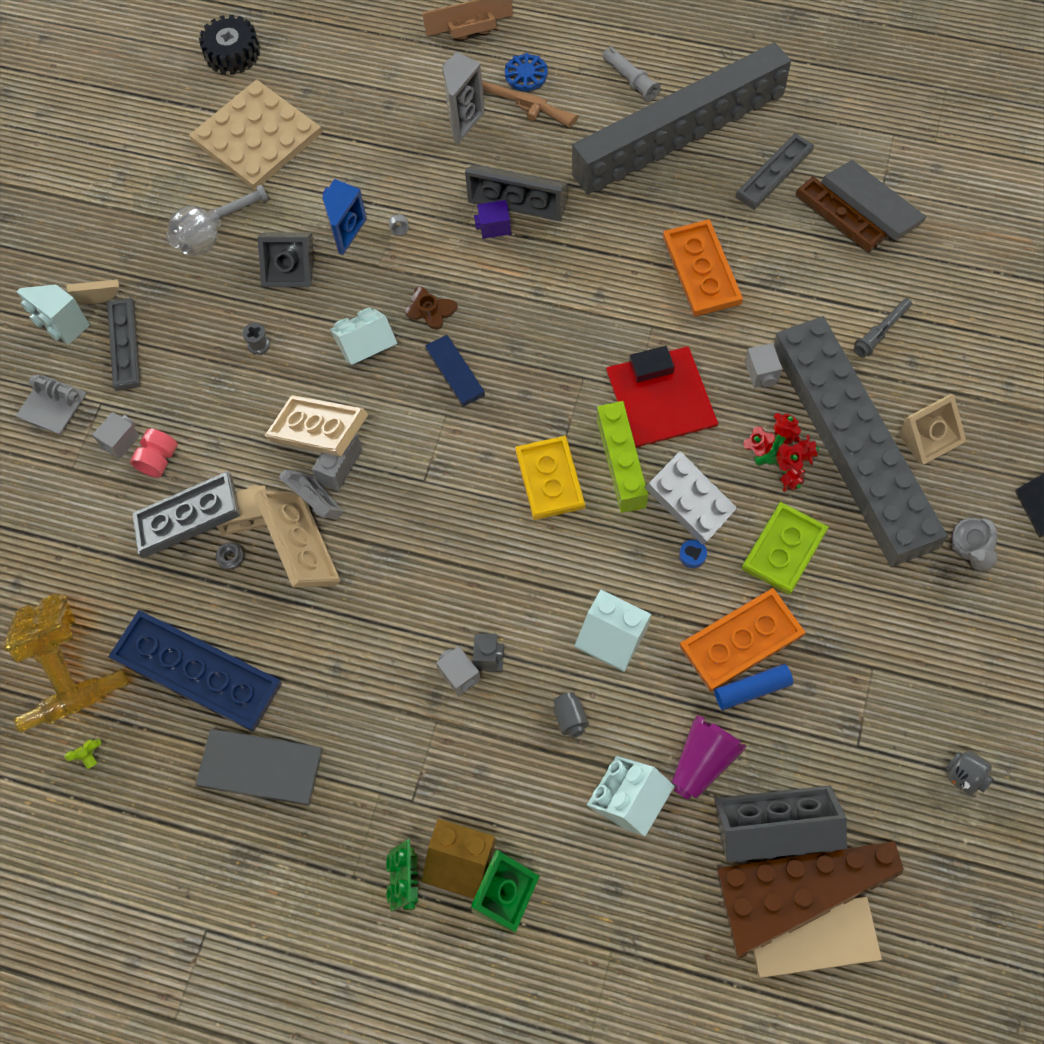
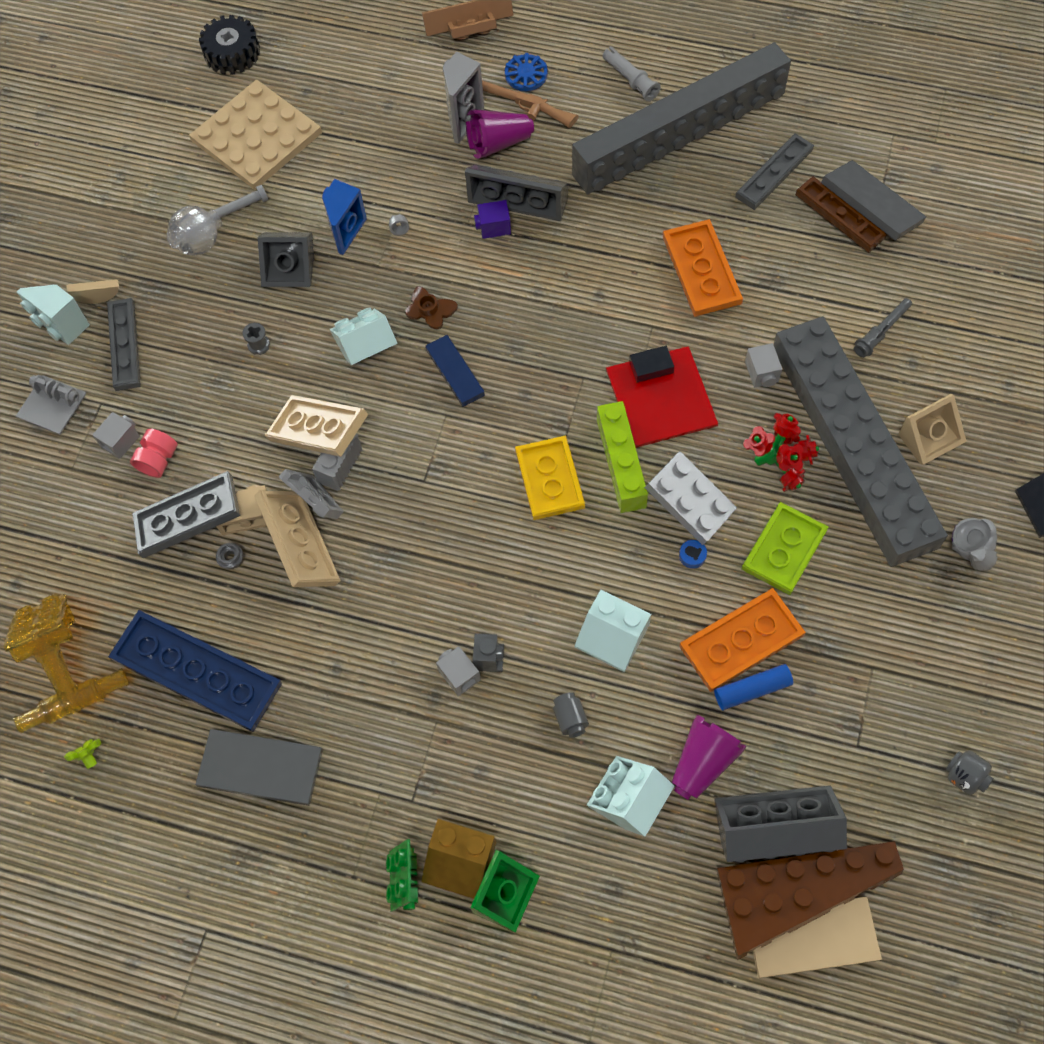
(495, 131): none -> magenta cone

